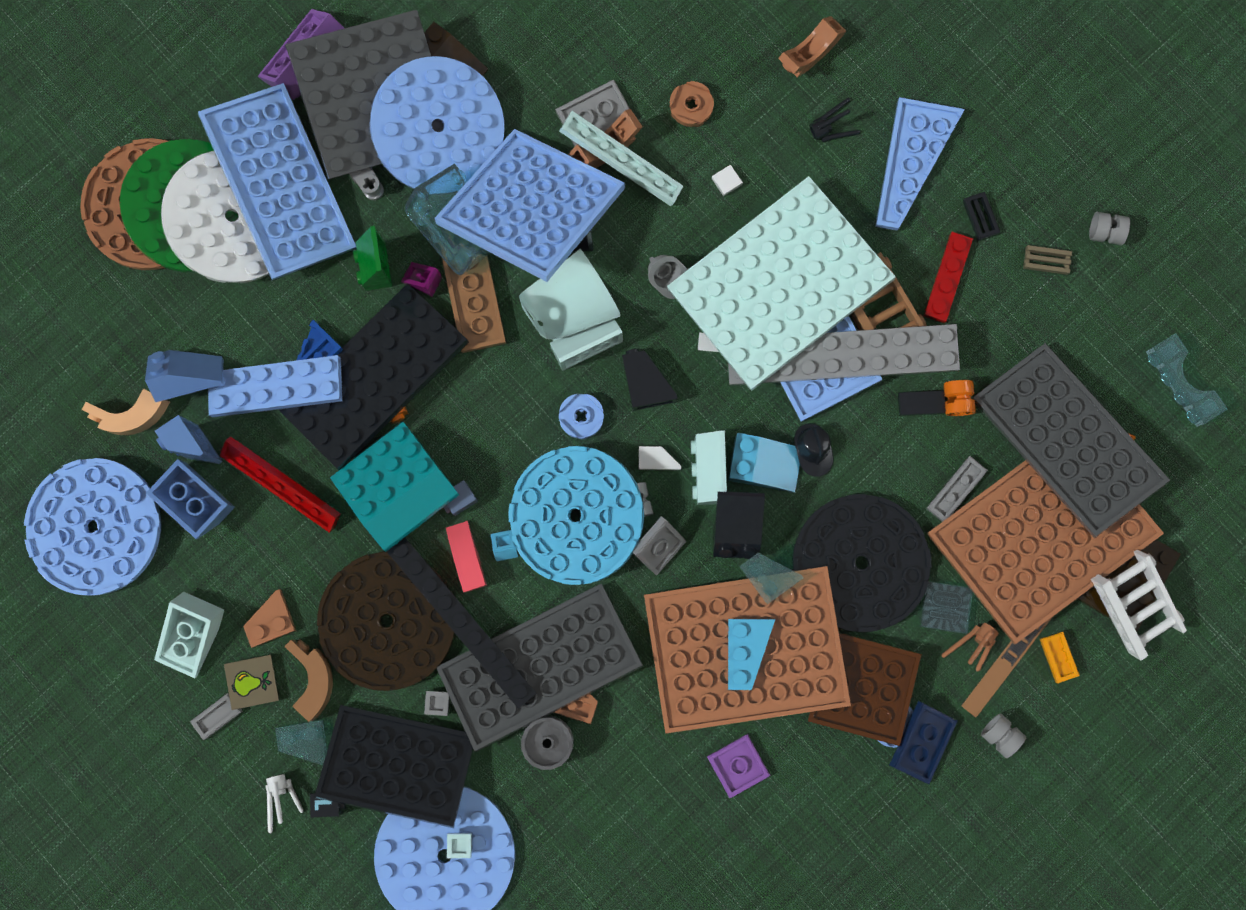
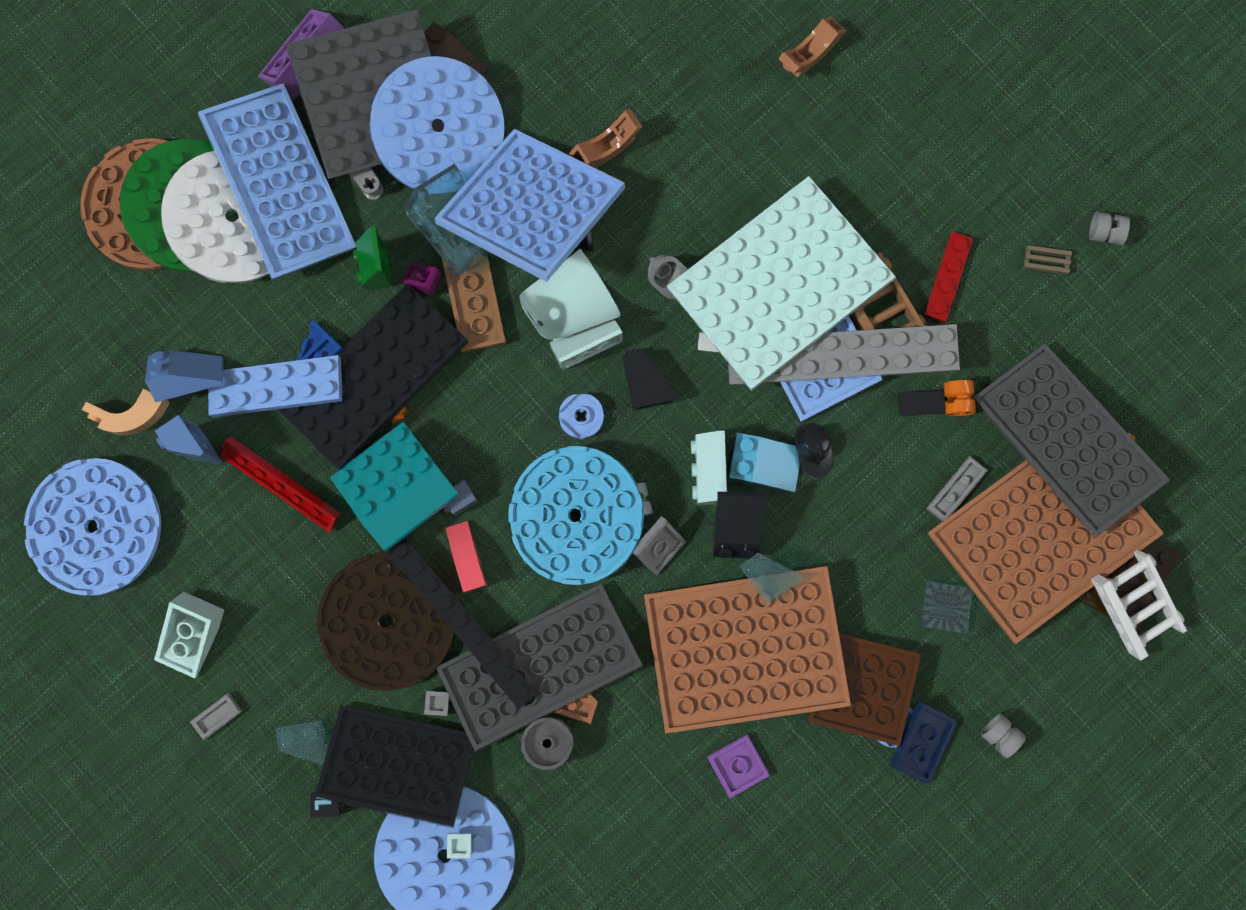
(190, 499): medium blue slope -> none
(251, 682): dark tan tile -> none
(270, 621): nougat wing -> none
(275, 787): white plant -> none
(319, 680): medium nougat arch -> none
(503, 546): medium azure slope -> none
(598, 106): light grey tile -> none
(621, 158): light aqua plate -> none
(656, 459): white tile -> none
(703, 100): nougat plate -> none
(727, 180): white tile -> none
(745, 650): medium azure wing -> none
(821, 127): black plant -> none
(894, 552): black plate -> none
(915, 145): light blue wing -> none
(974, 222): black tile -> none
(984, 636): nougat plant -> none
(999, 671): medium nougat sticker -> none
(1059, 657): light orange plate -> none
(1169, 359): clear light blue arch -> none

